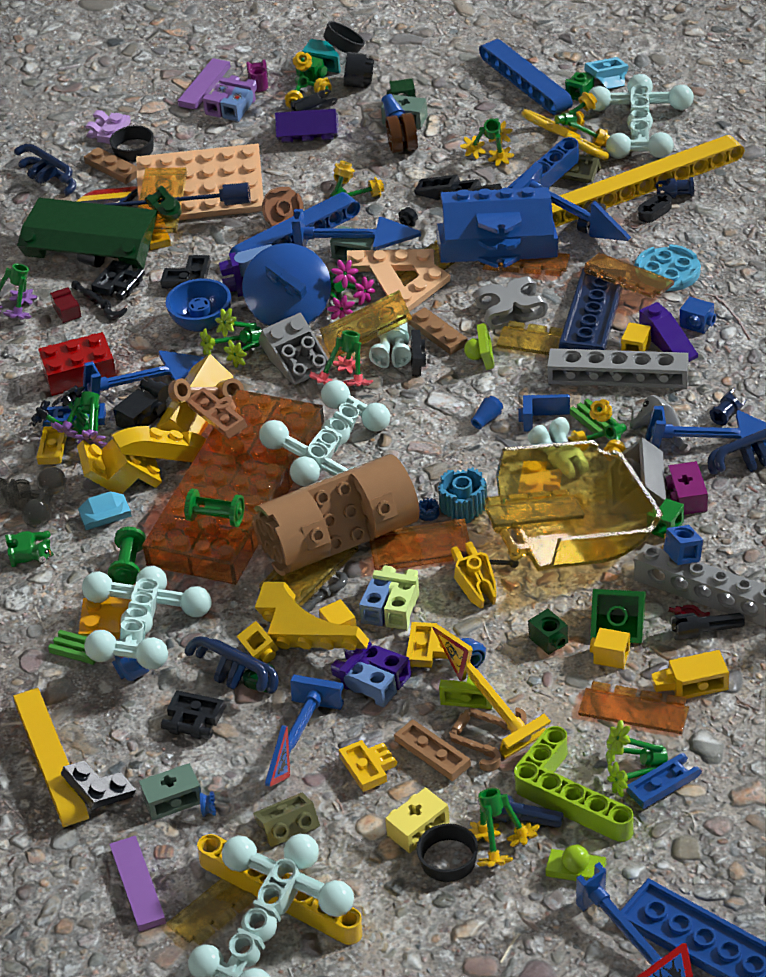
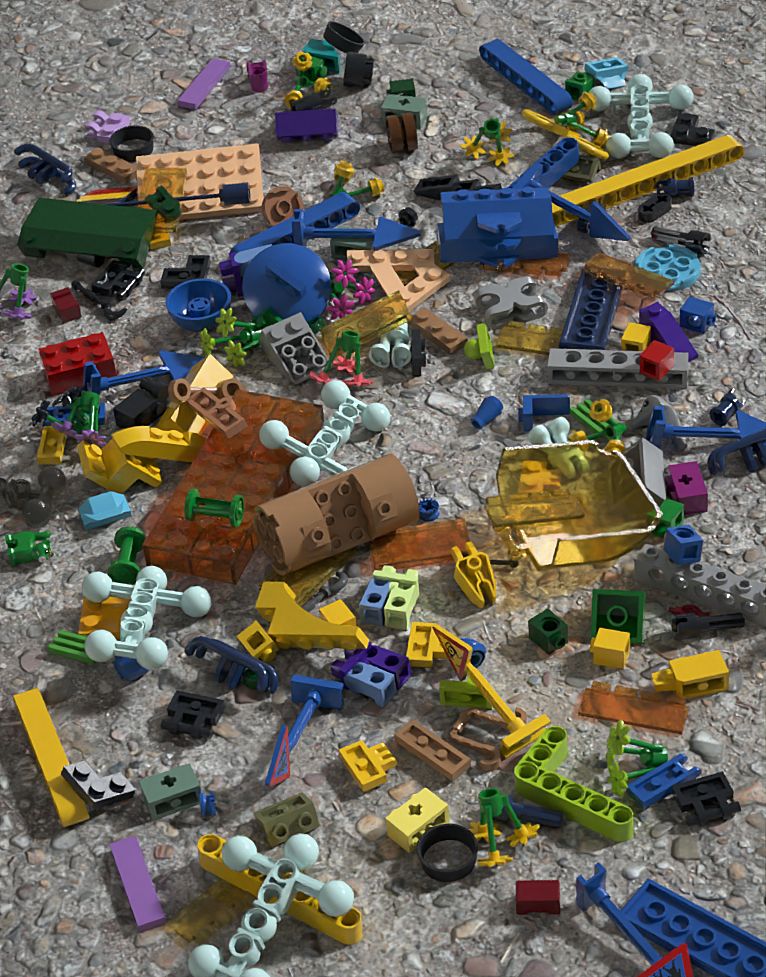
(230, 96): hips -> none
(266, 318): none -> green tile
(316, 324): none -> dark green tile
(391, 106): blue cone -> none
(462, 494): dark azure brick -> none
(537, 897): none -> dark red piece
(572, 863): lime tile -> none
(656, 360): none -> red brick
(687, 133): none -> black plate
(692, 240): none -> black piece
(704, 792): none -> black plate

